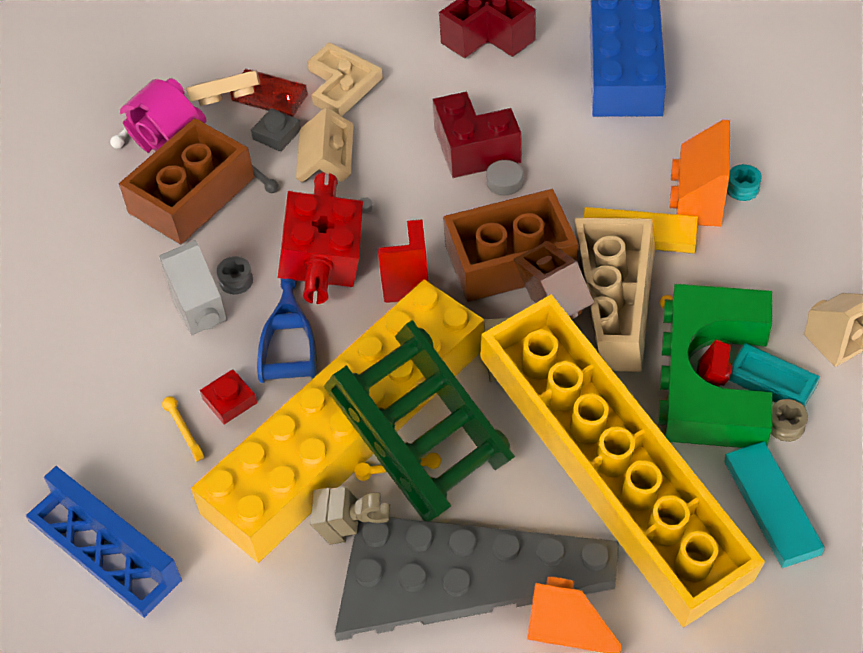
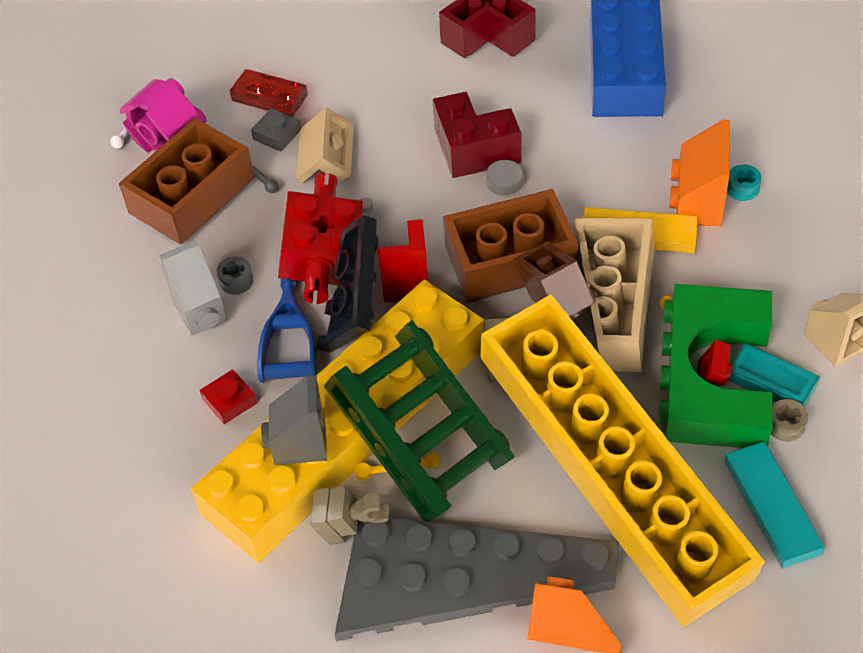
(109, 527): blue fence -> none
(170, 405): yellow hinge -> none
(212, 91): tan plate -> none
(296, 425): none -> dark grey slope
(346, 78): tan plate -> none
(352, 300): none -> black wing

